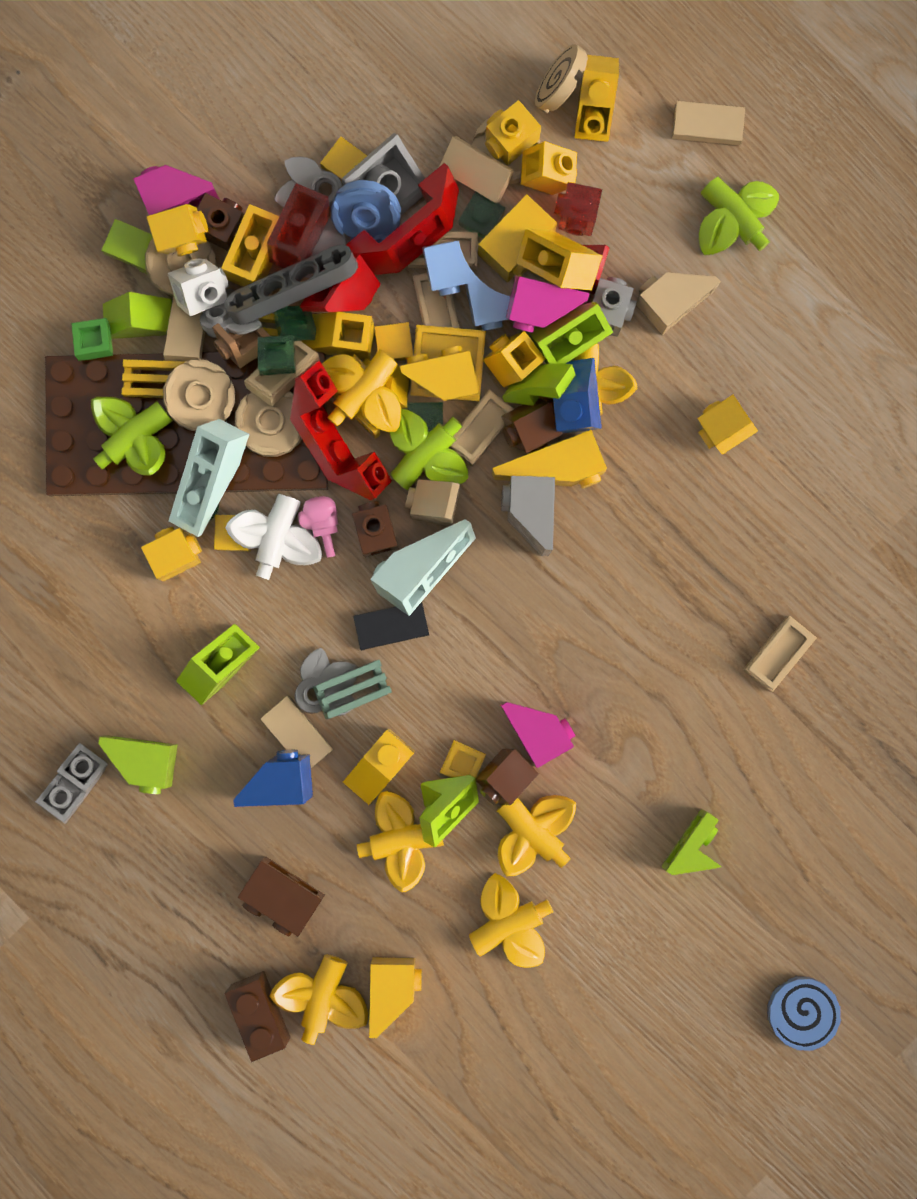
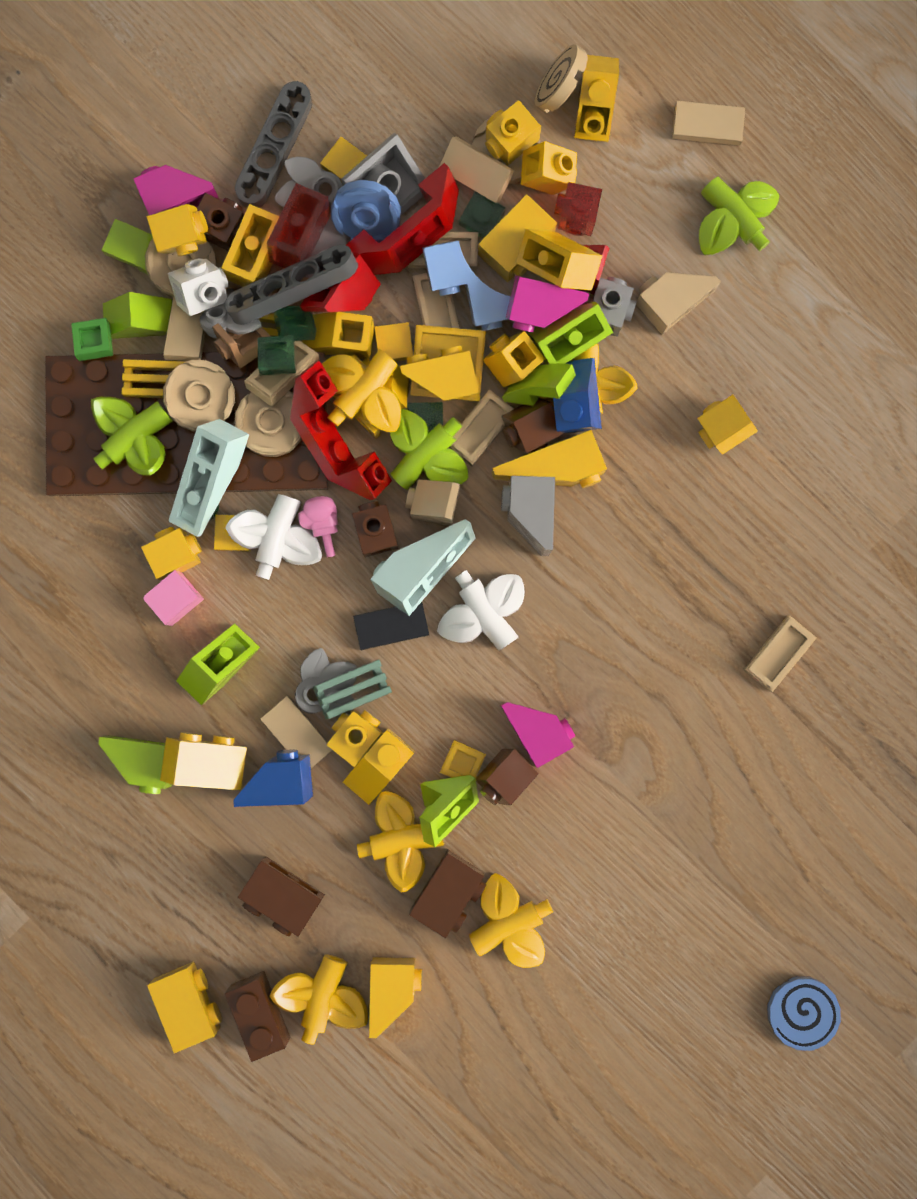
(72, 783): light grey slope -> none
(173, 598): none -> bright pink panel
(185, 1006): none -> yellow brick
(203, 763): none -> brick
(269, 143): none -> dark grey beam
(354, 735): none -> yellow brick
(447, 894): none -> reddish brown brick
(484, 610): none -> white plant
(534, 833): yellow plant -> none
(686, 854): lime slope -> none

